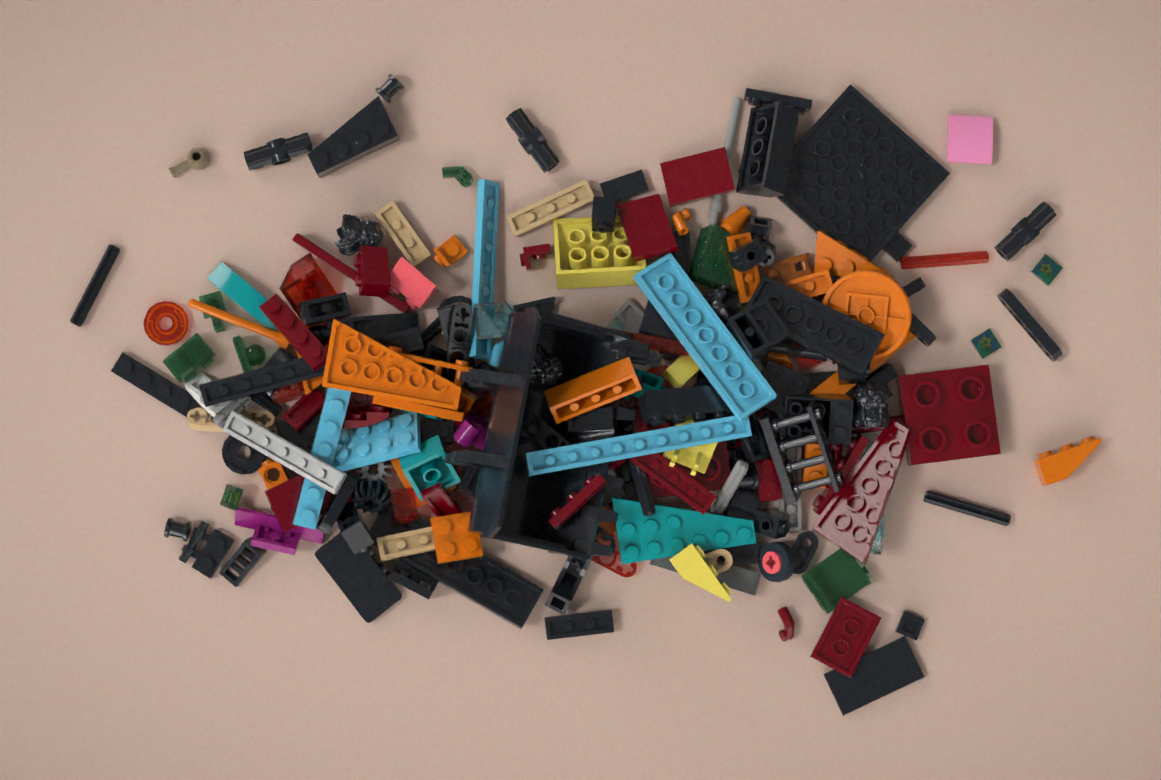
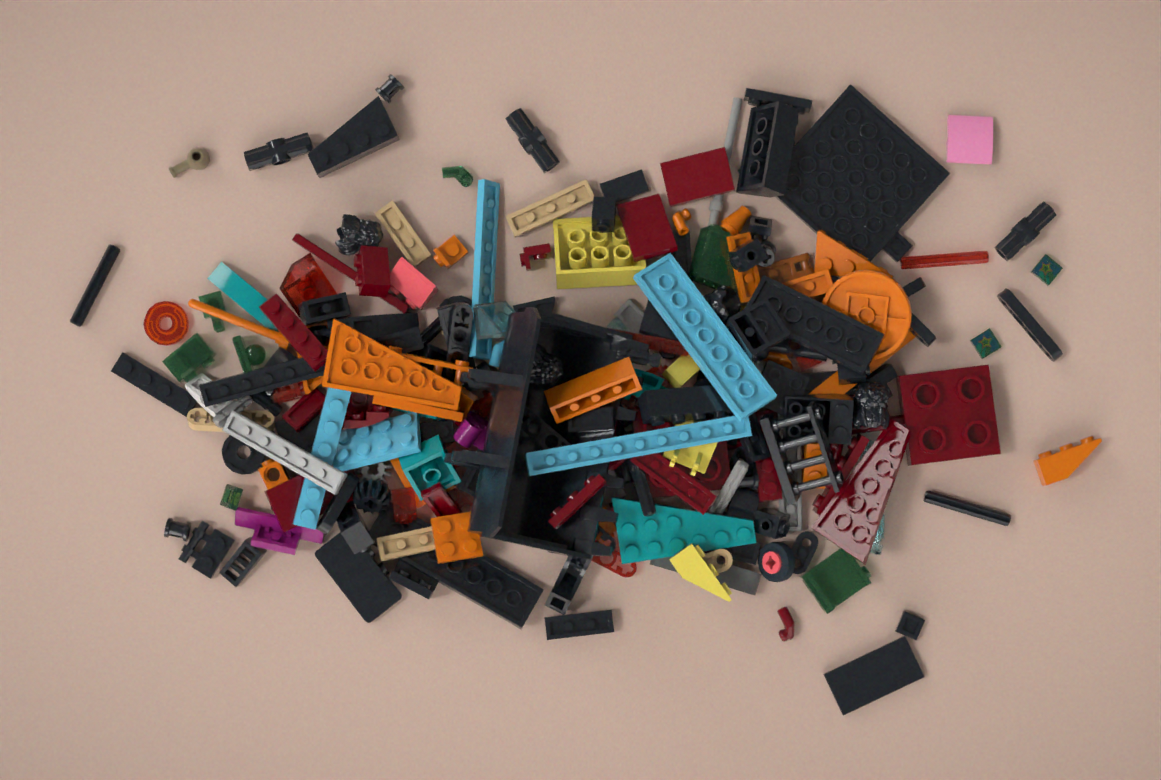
(845, 637): dark red tile -> none

